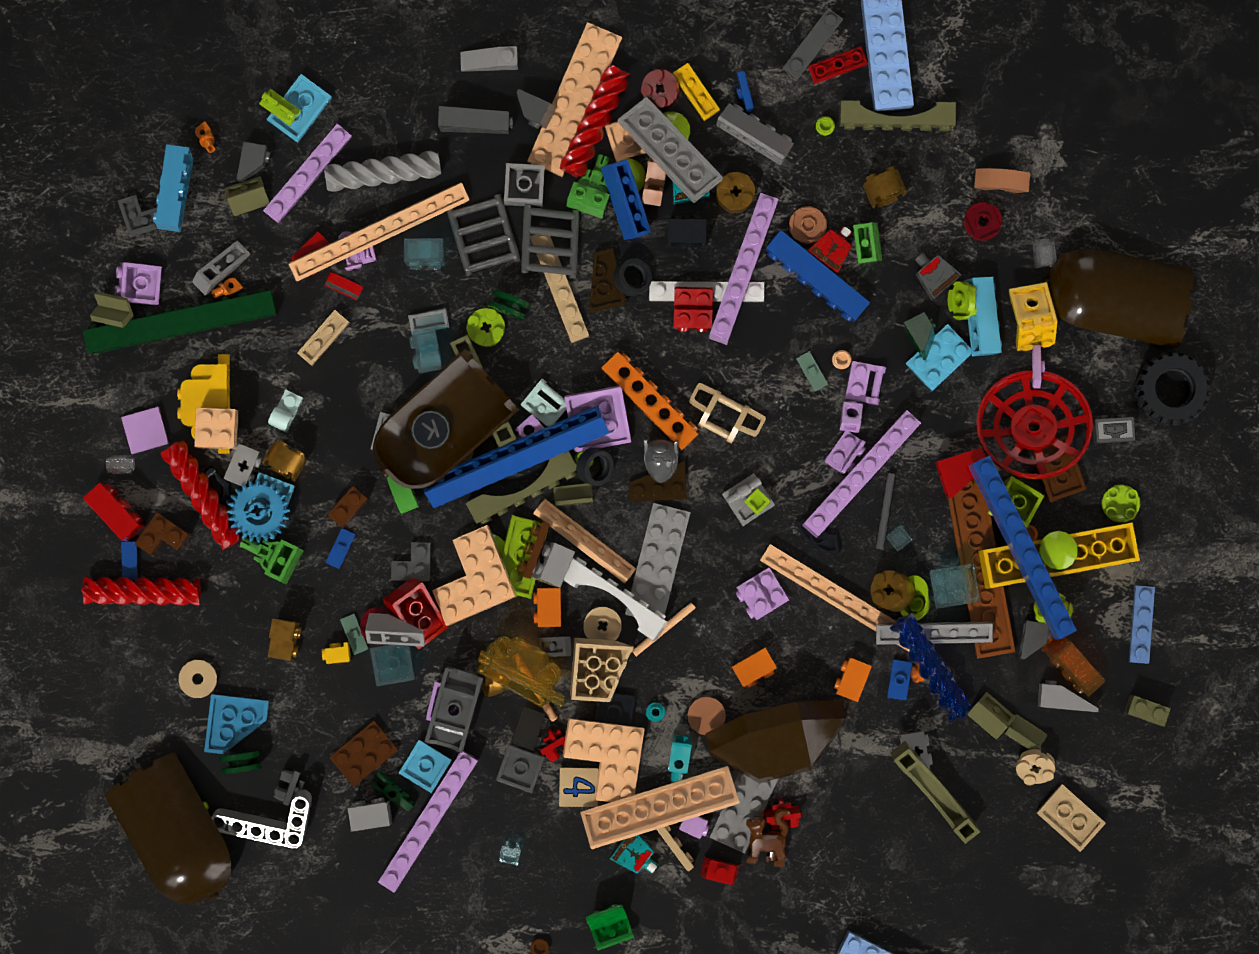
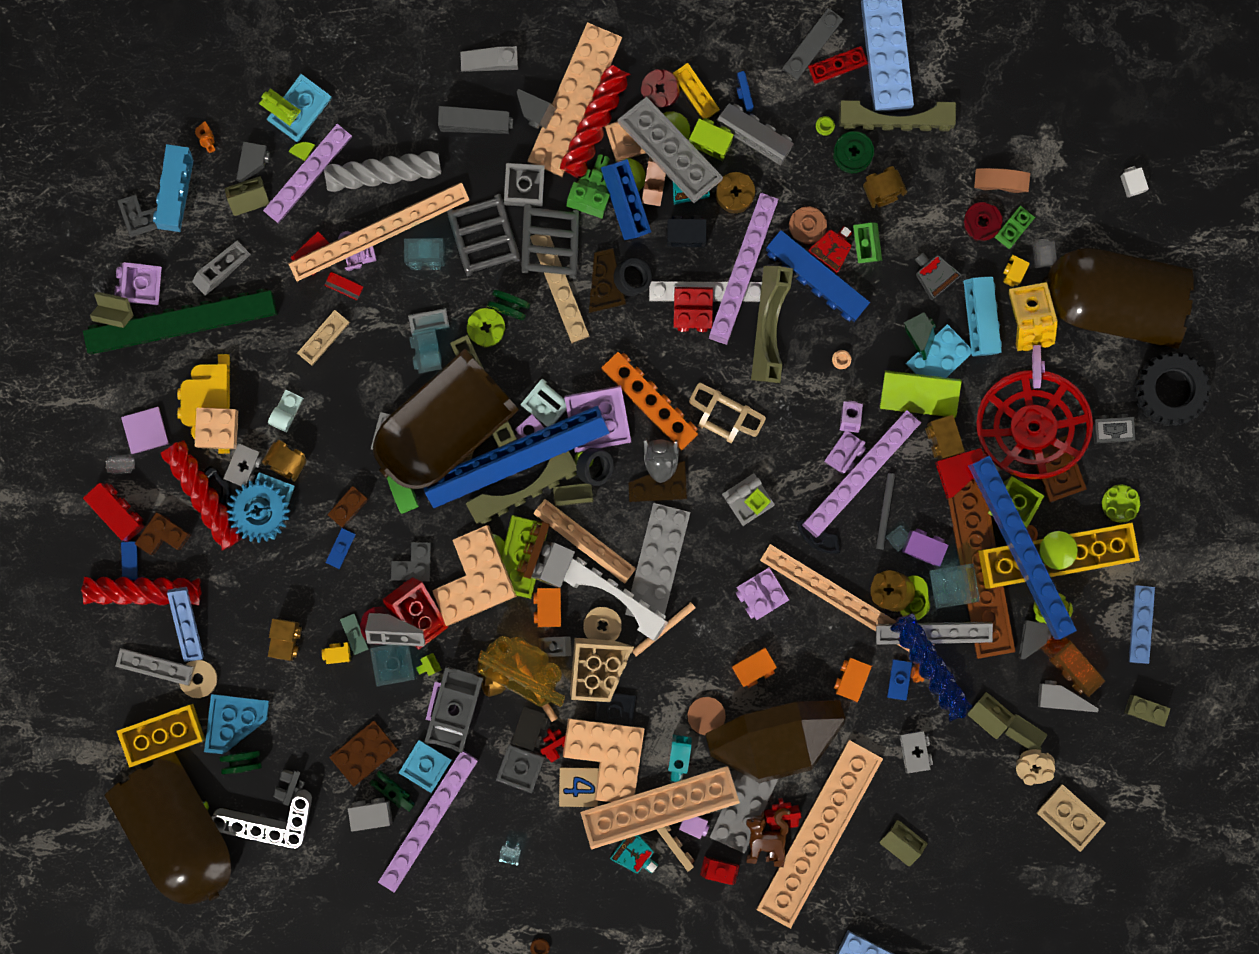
(154, 666): none -> light grey tile
(161, 735): none -> yellow brick
(185, 624): none -> medium blue plate
(225, 291): orange piece -> none
(277, 559): bright green brick -> none
(302, 150): none -> lime tile
(429, 665): none -> lime tile
(430, 429): black tile -> none
(609, 926): green bracket -> none
(655, 706): teal plate -> none
(711, 139): none -> lime brick
(774, 288): none -> olive arch
(812, 371): sand green piece -> none
(819, 834): none -> light nougat plate
(858, 382): lavender plate -> none
(862, 146): none -> dark green wheel
(903, 843): none -> olive panel
(920, 393): none -> lime tile
(925, 548): none -> medium lavender brick
(937, 793): olive arch -> none
(944, 438): none -> pearl gold brick
(967, 307): lime plate -> none
(1014, 227): none -> bright green slope
(1015, 271): none -> yellow brick
(1134, 181): none -> white brick

